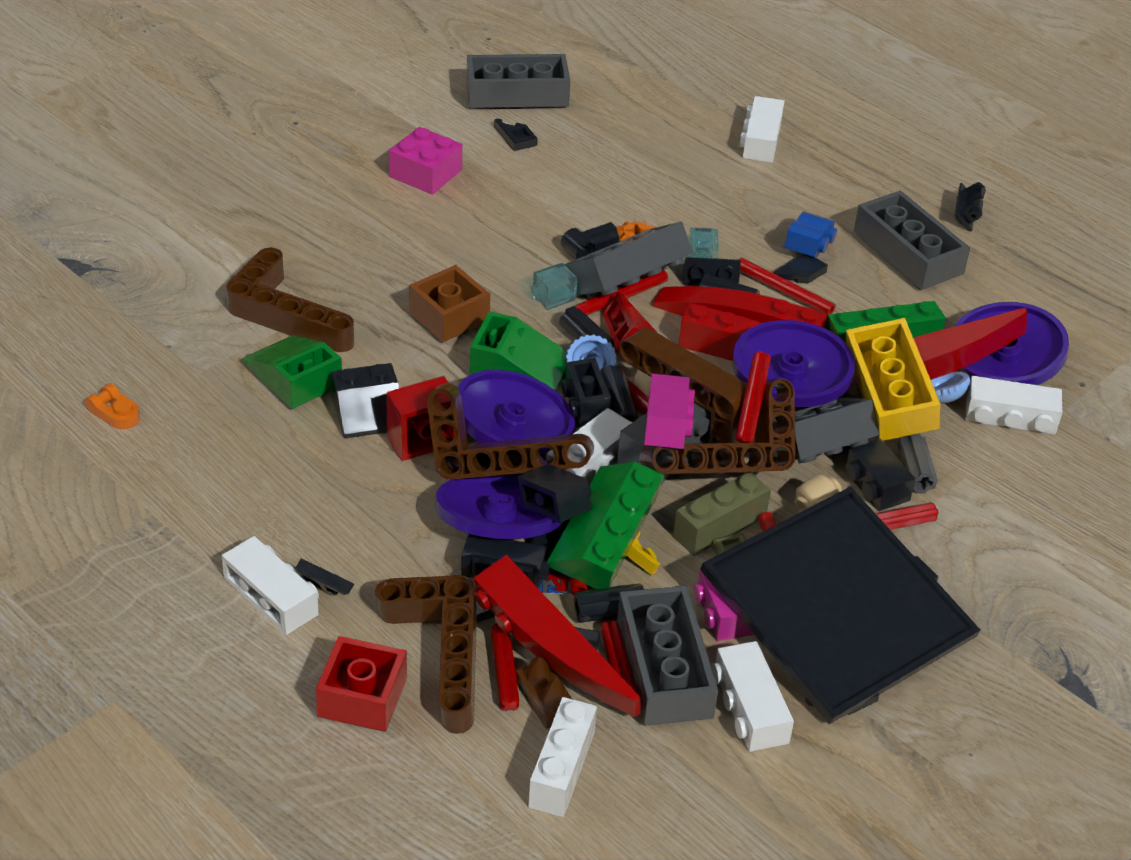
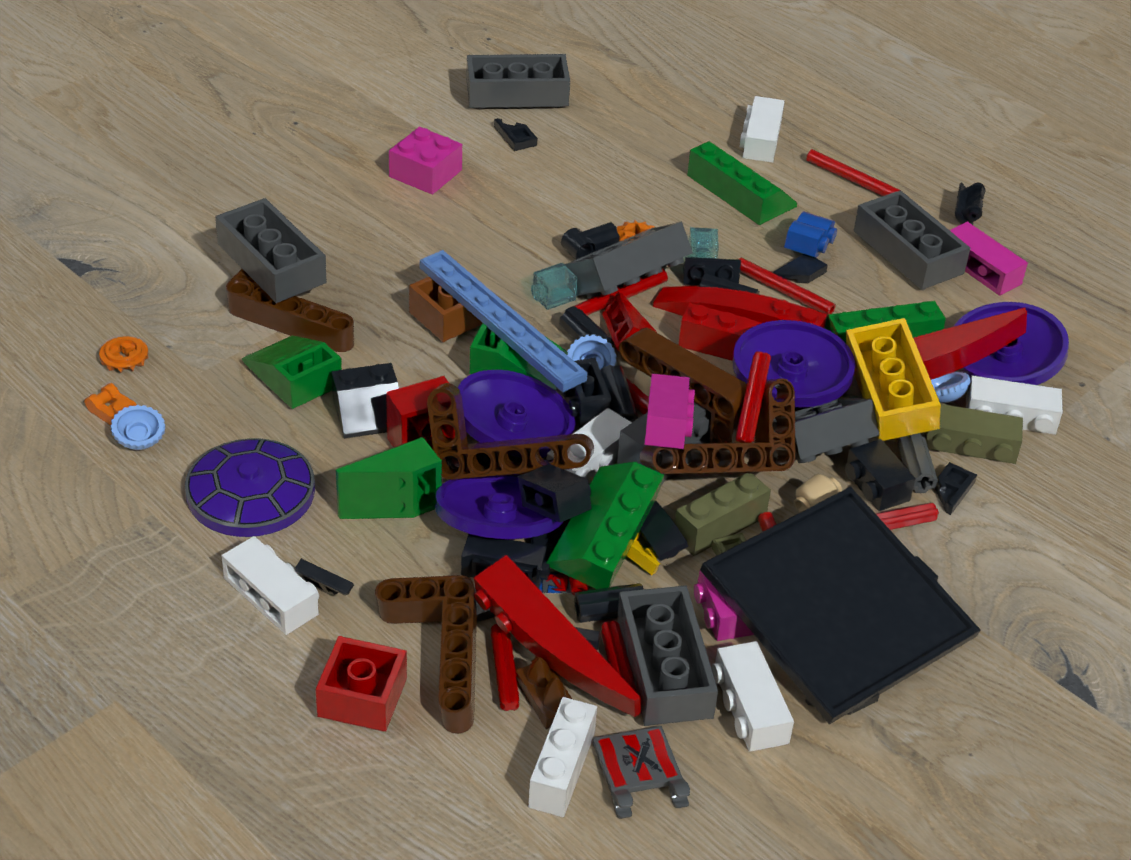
(134, 349): none -> orange gear
(138, 427): none -> light blue hat
(250, 487): none -> dark purple dish
(271, 250): none -> dark grey brick
(390, 483): none -> green slope
(504, 321): none -> medium blue tile
(638, 763): none -> dark grey flag
(662, 534): none -> black slope
(737, 184): none -> green slope
(850, 173): none -> red piece
(953, 486): none -> black tile
(977, 434): none -> olive brick
(991, 261): none -> dark pink brick

